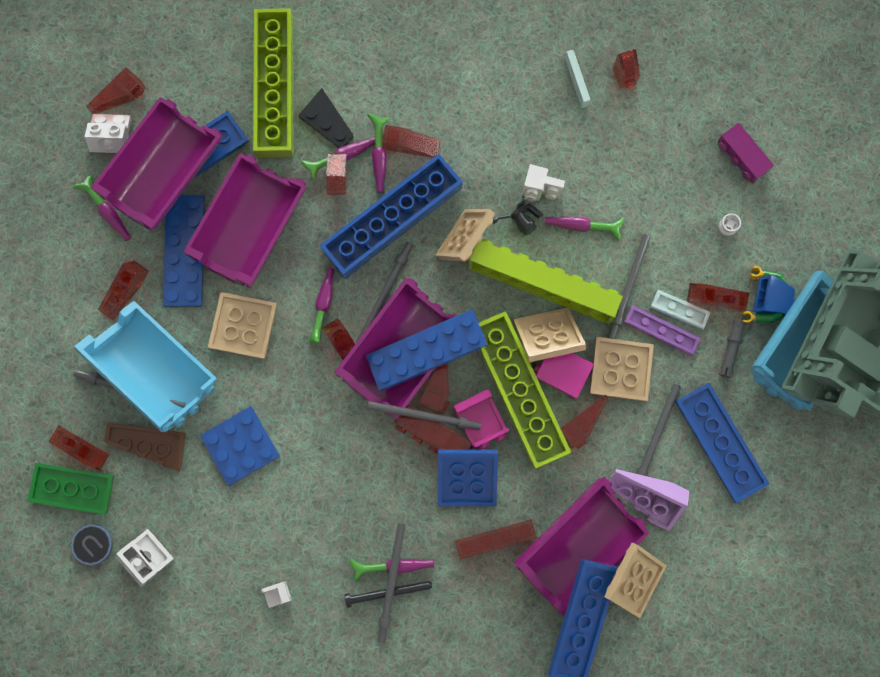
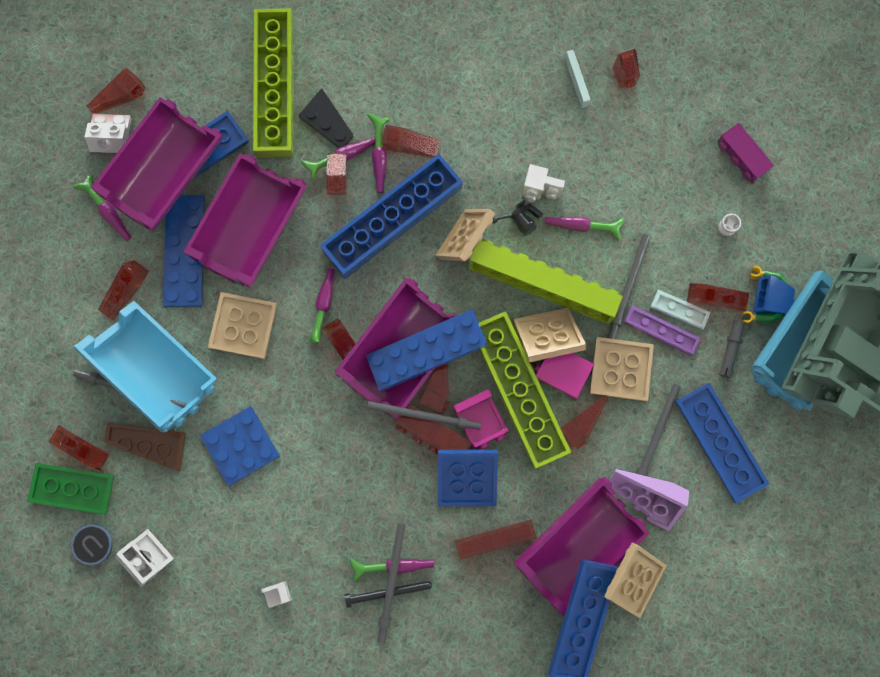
(401, 261): dark grey bar -> none

